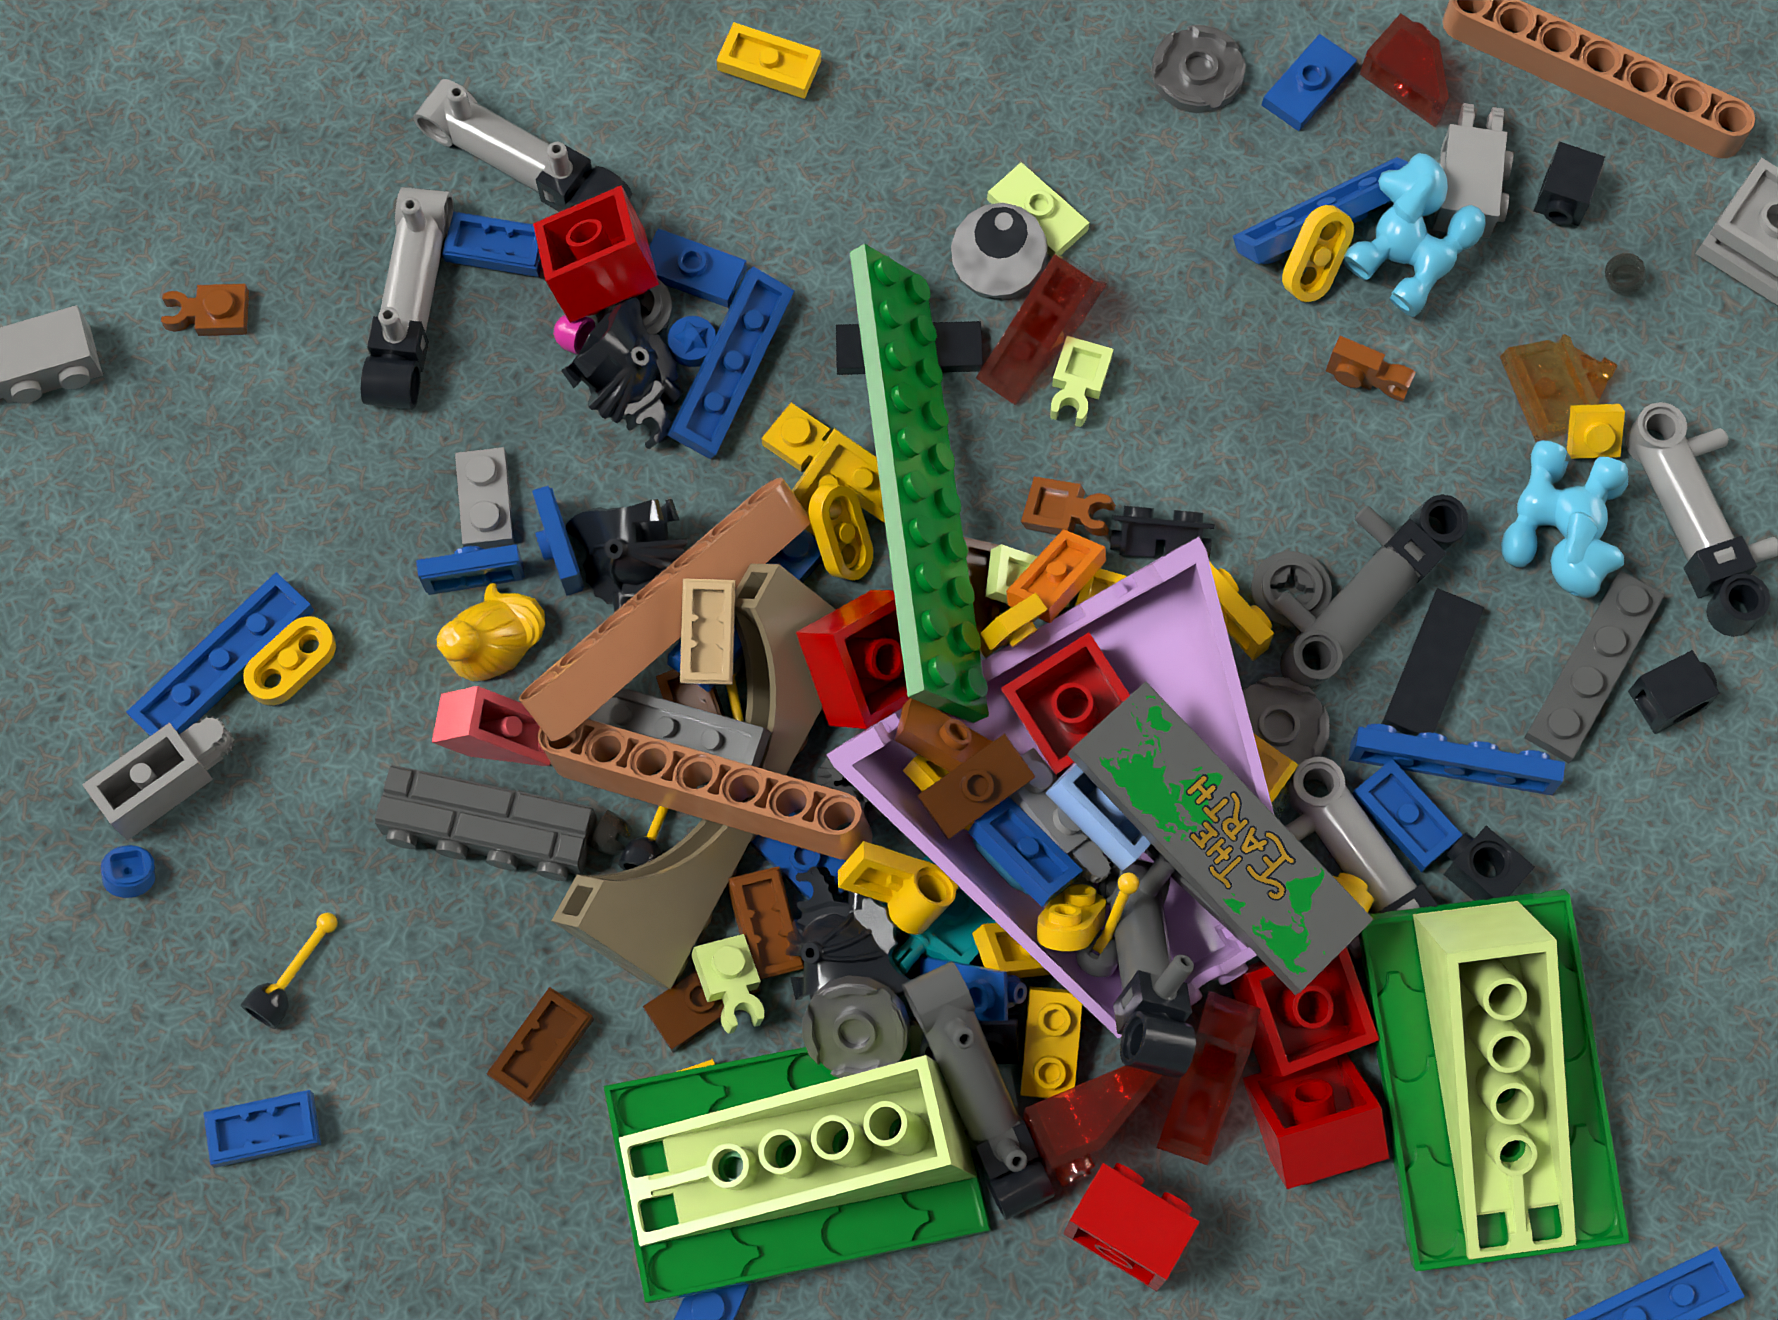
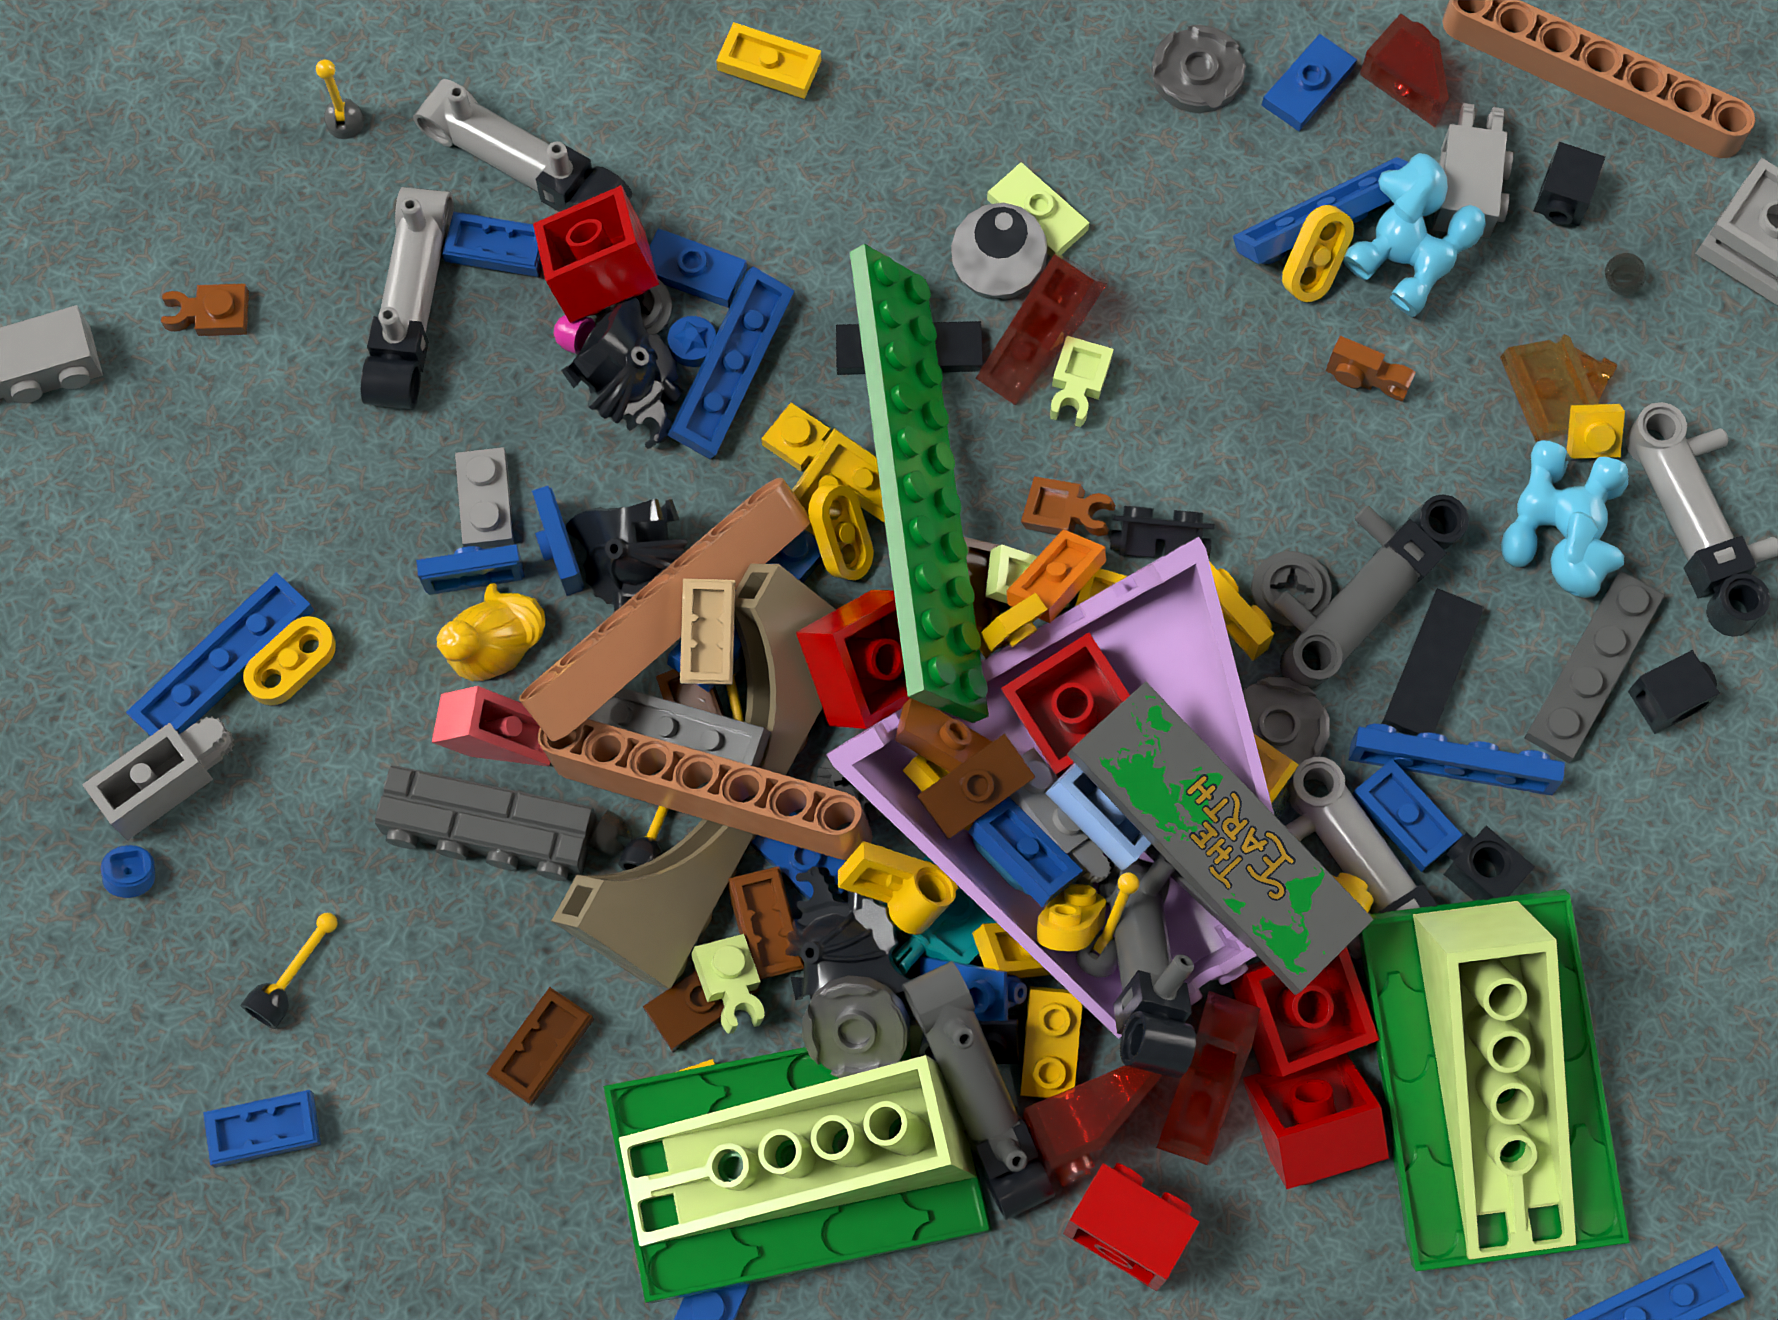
(339, 108): none -> hinge

